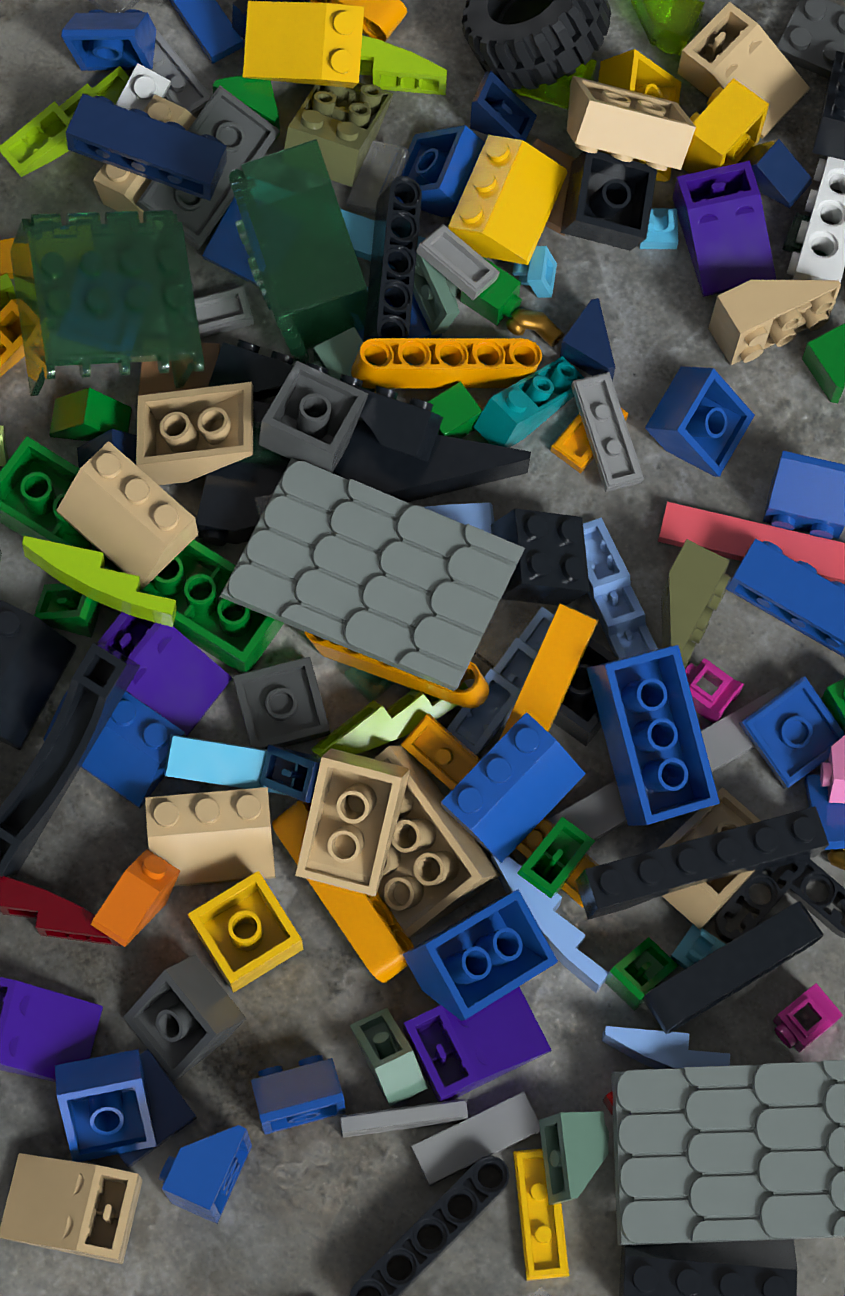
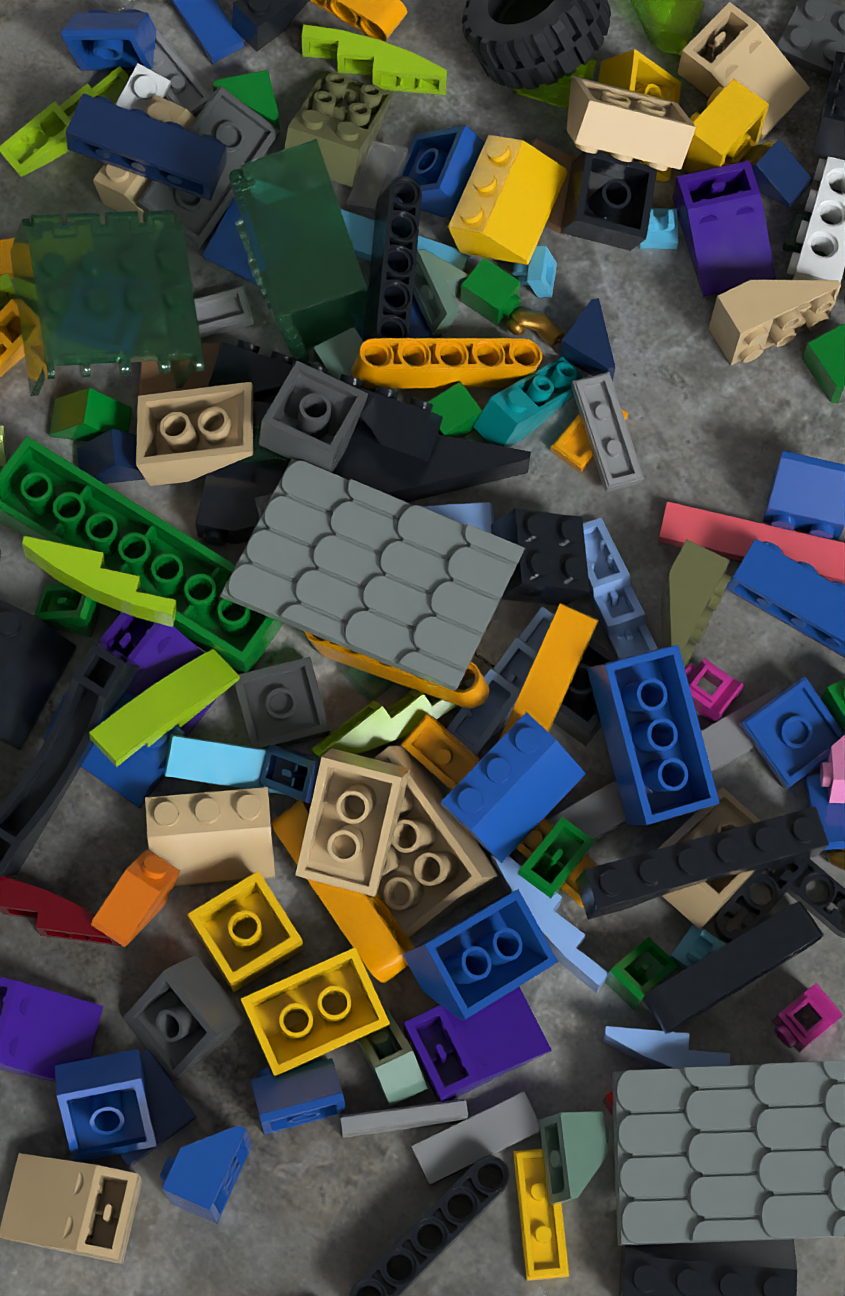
(127, 515): tan slope -> none
(163, 706): none -> lime slope
(303, 43): yellow slope -> none
(314, 1011): none -> yellow slope
(457, 262): light grey tile -> none
(499, 111): dark blue slope -> none
(700, 419): blue slope -> none

